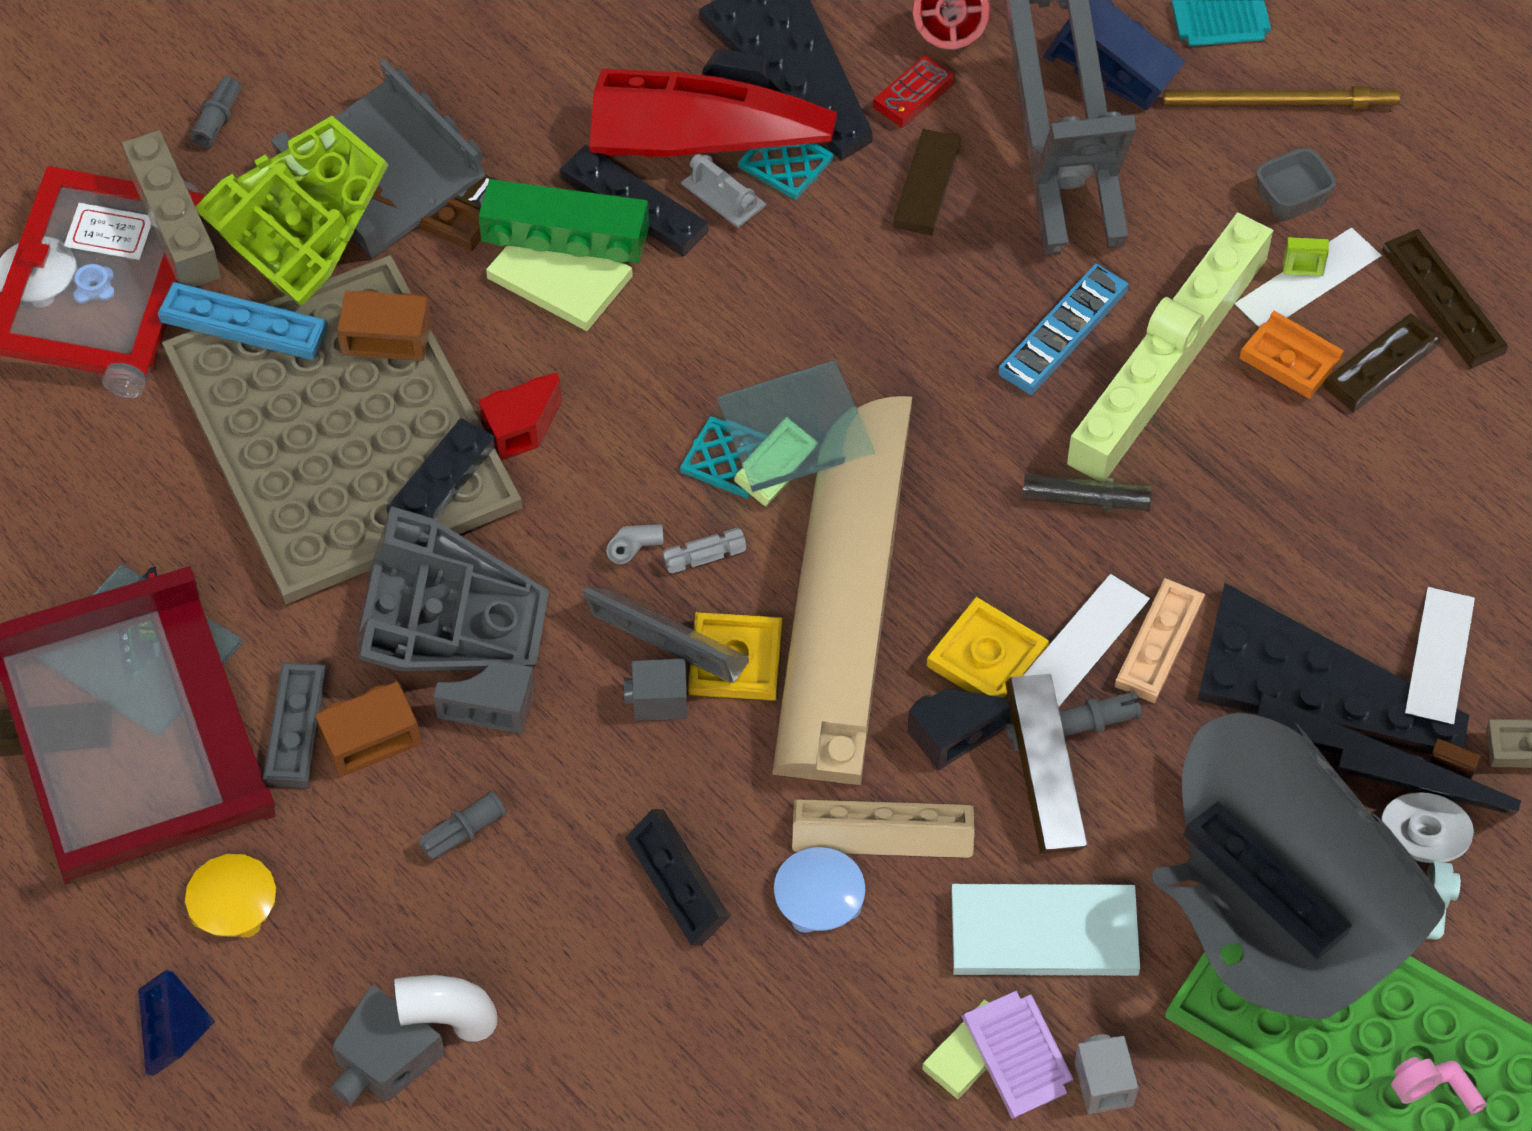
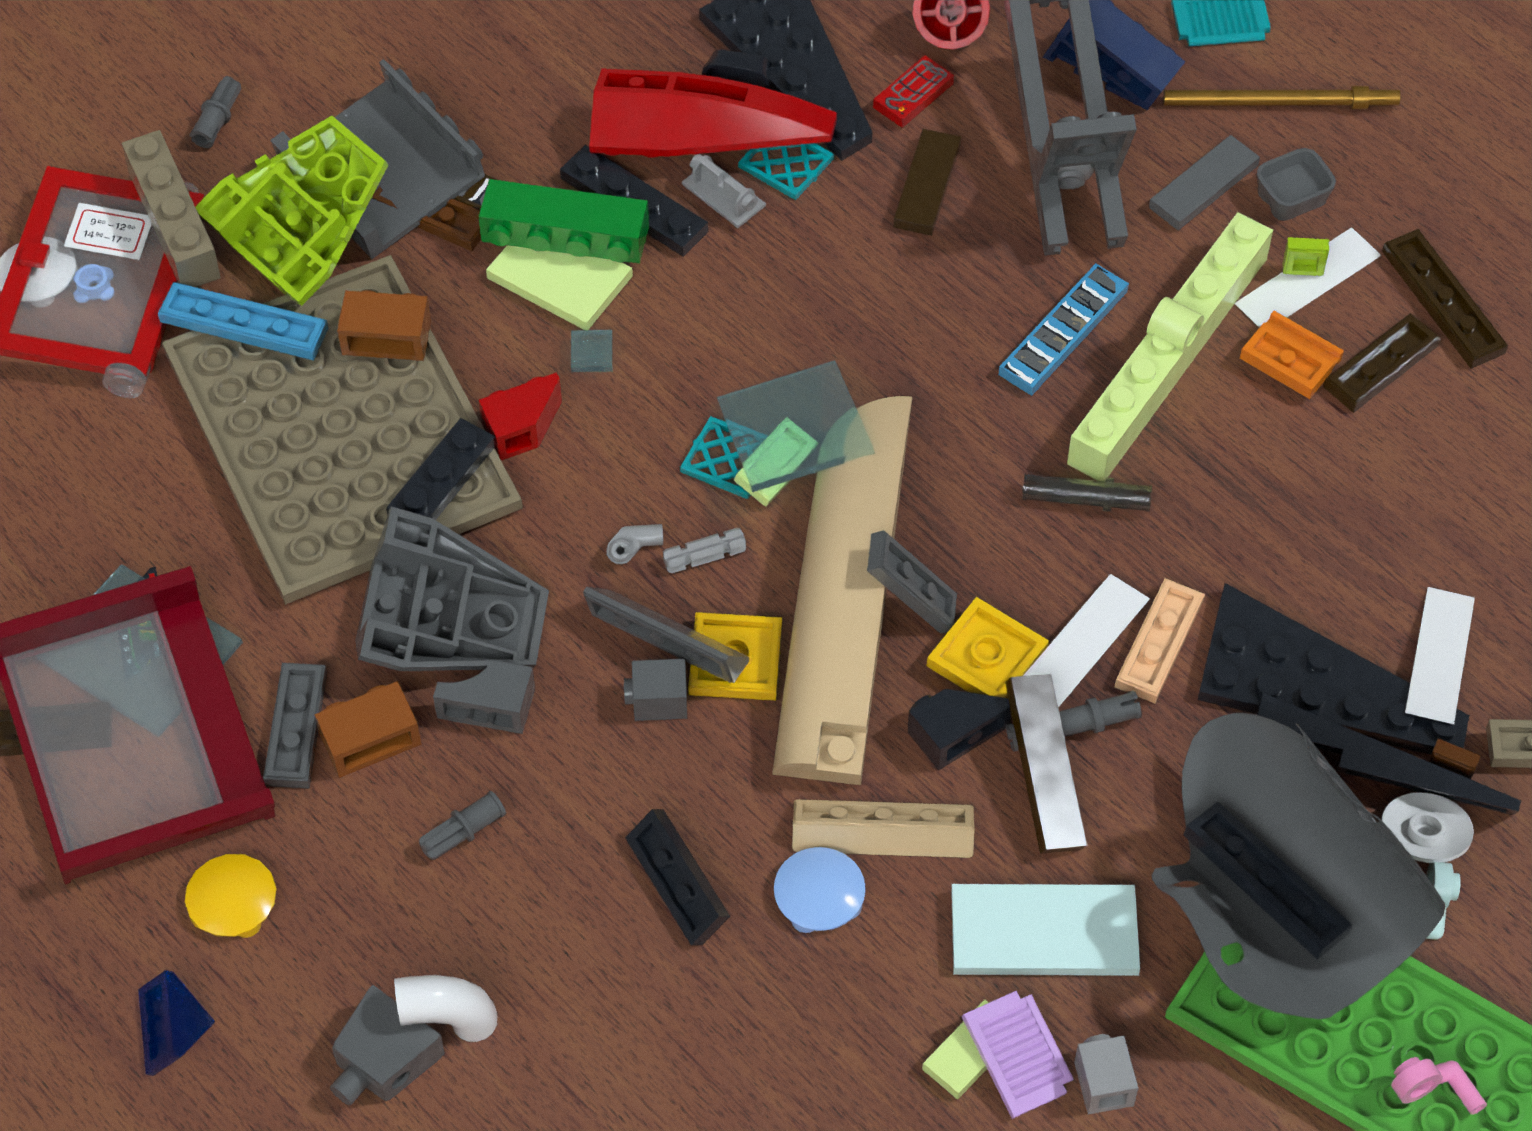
(591, 351): none -> clear light blue tile
(911, 581): none -> dark grey tile
(1204, 182): none -> dark grey tile

